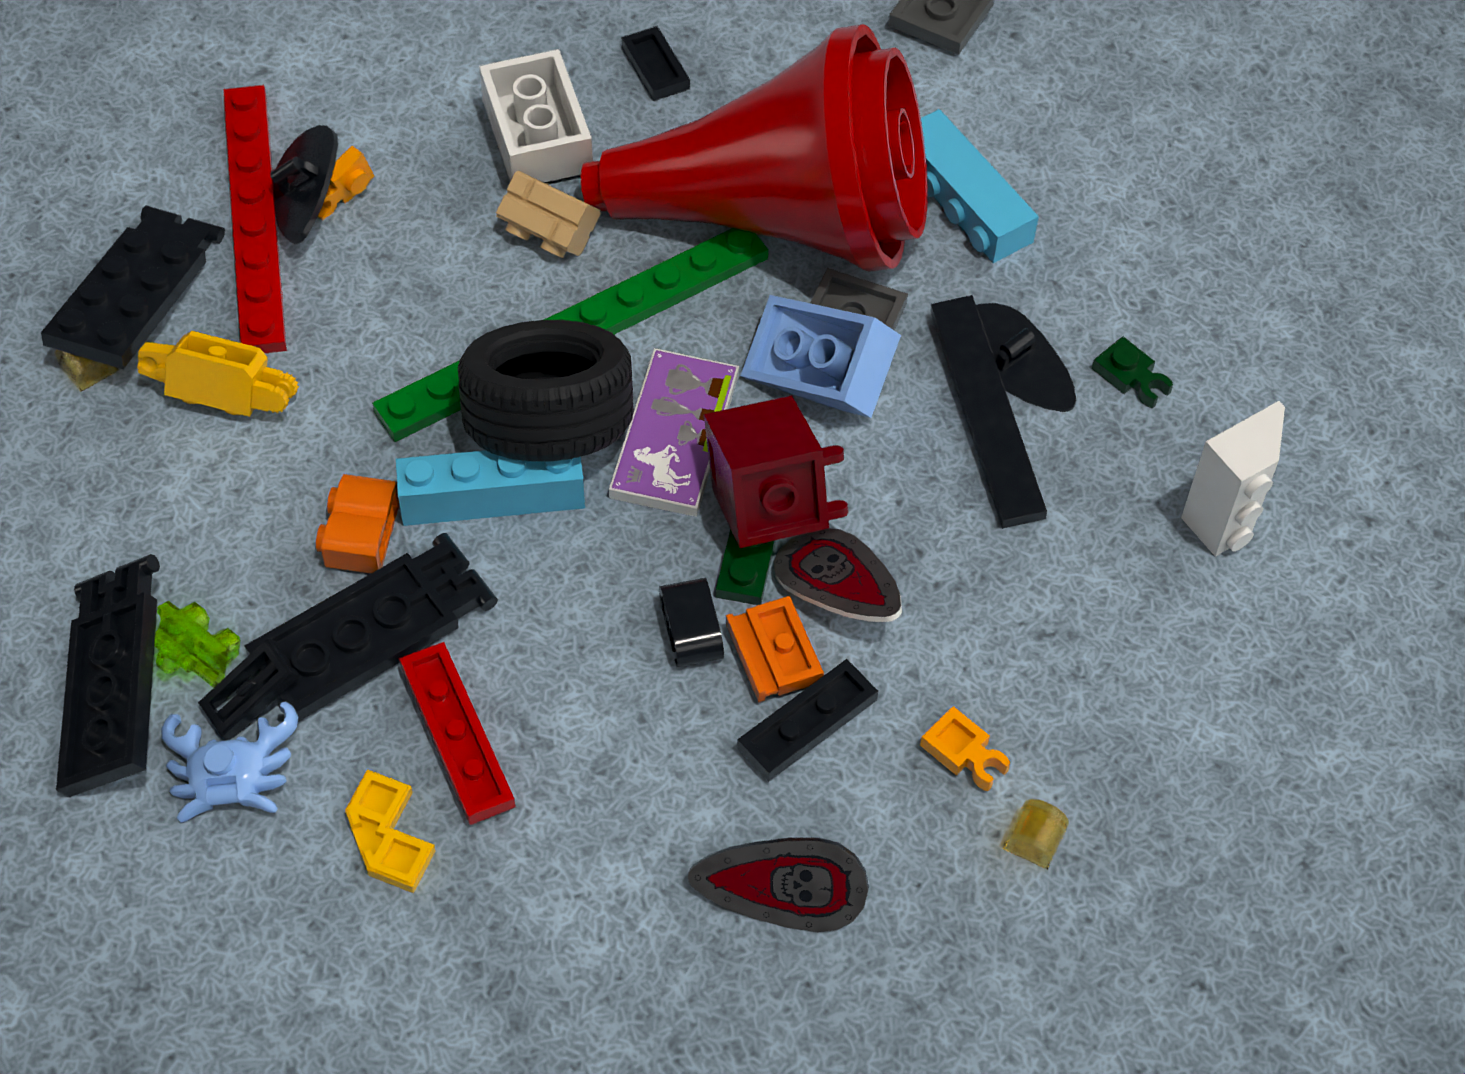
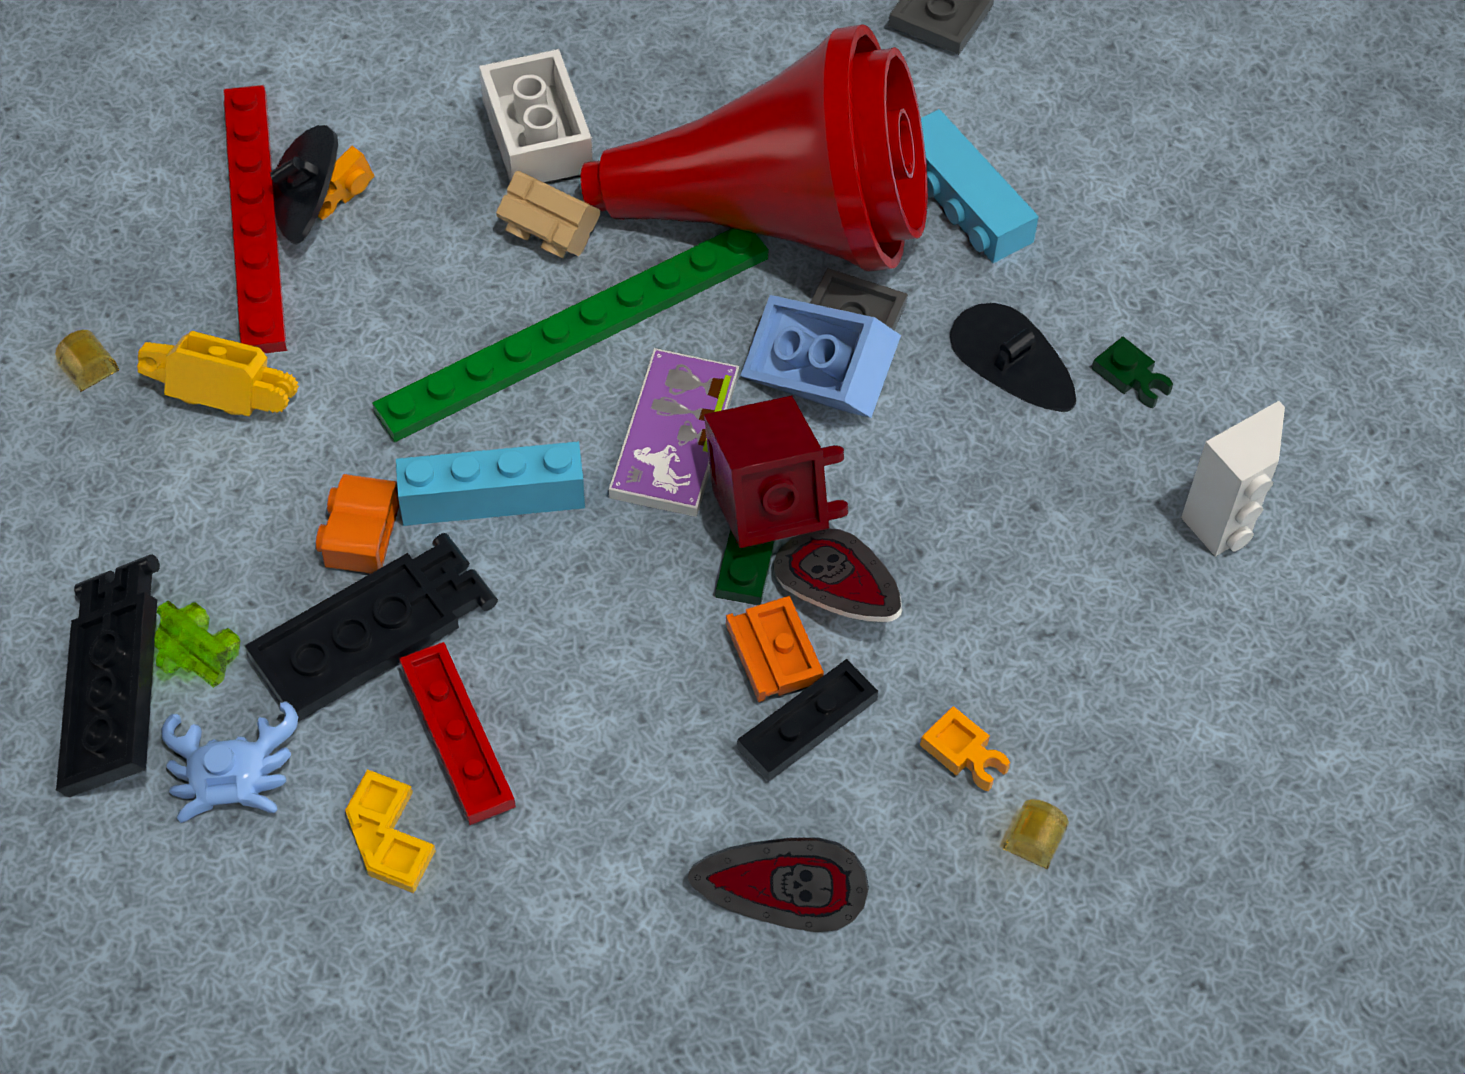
(131, 288): black hinge -> none
(253, 694): black tile -> none
(546, 390): black tyre -> none
(655, 63): black tile -> none
(691, 622): black beam -> none
(988, 412): black tile -> none

